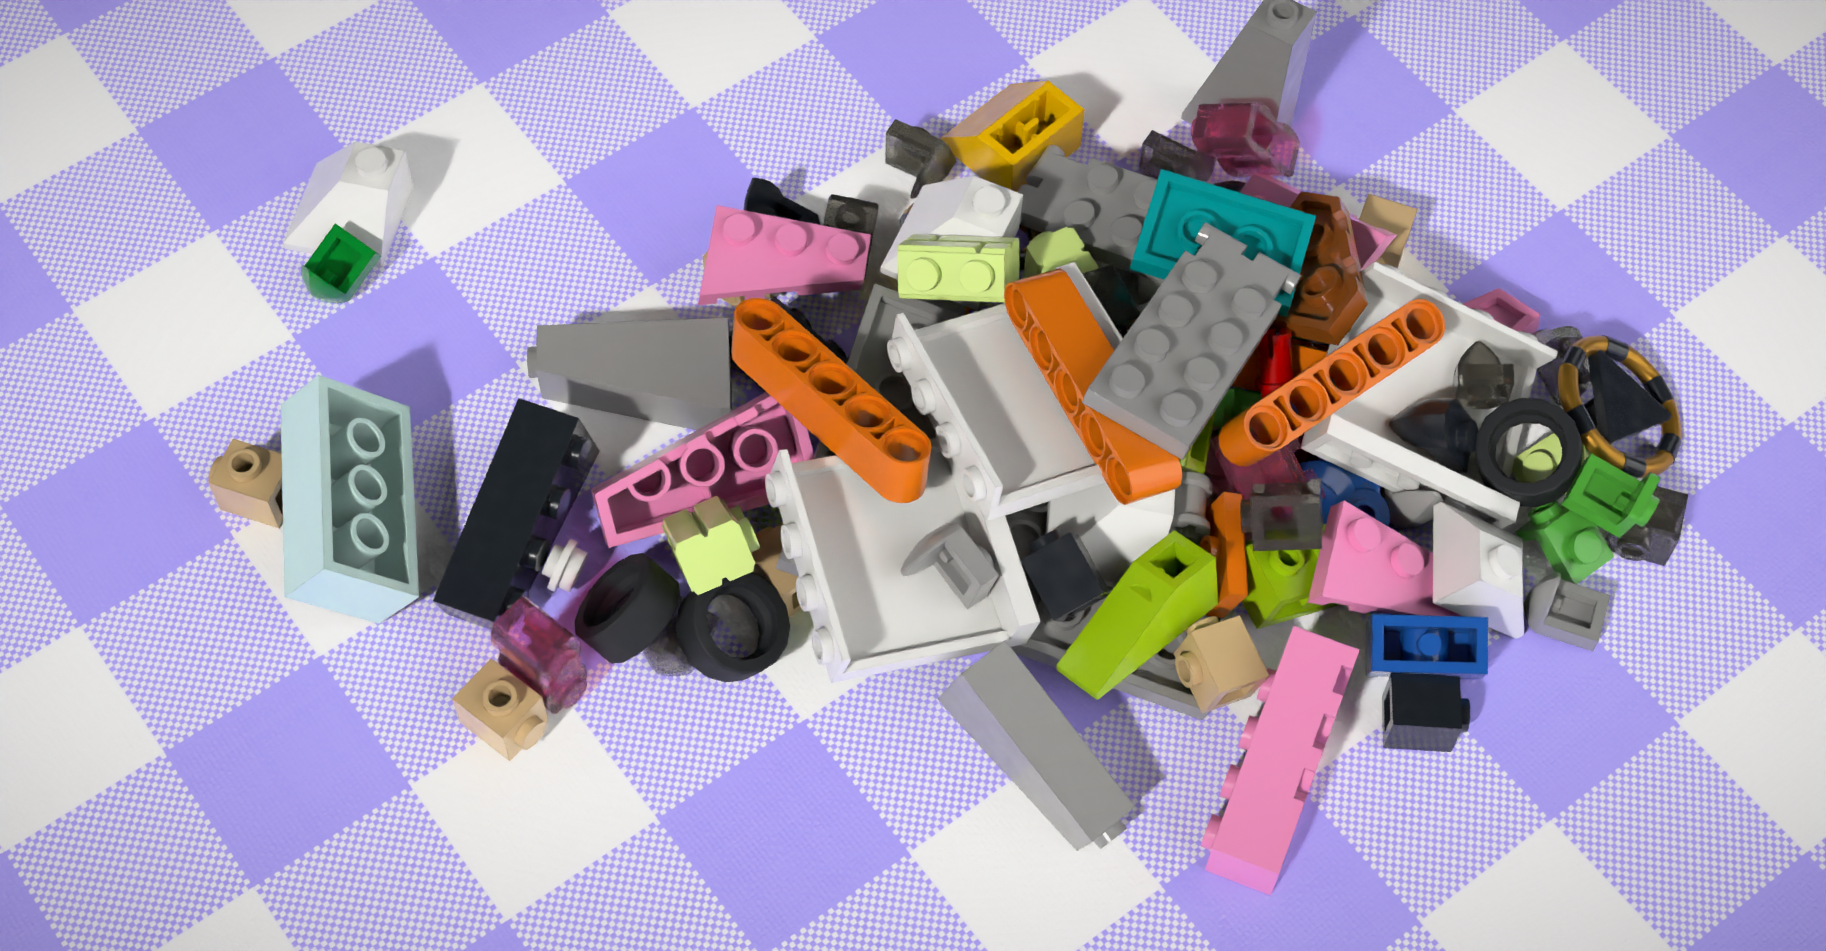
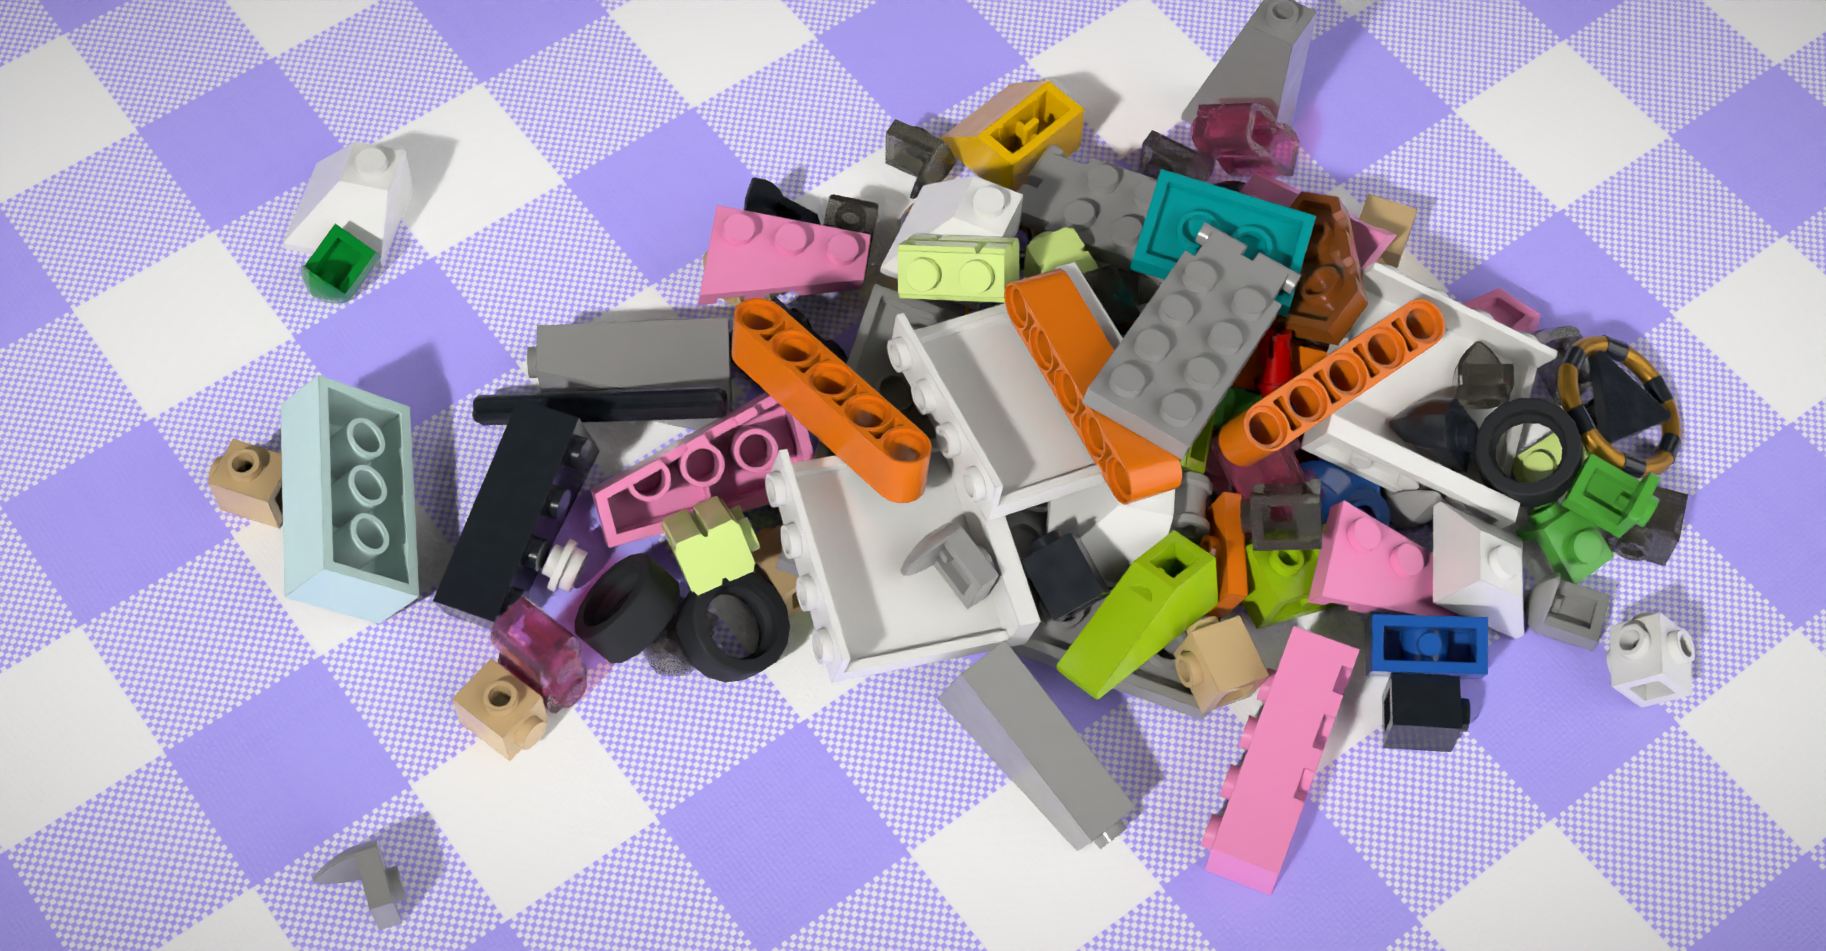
(381, 884): none -> light grey plate
(611, 404): none -> black axle
(1650, 659): none -> white brick

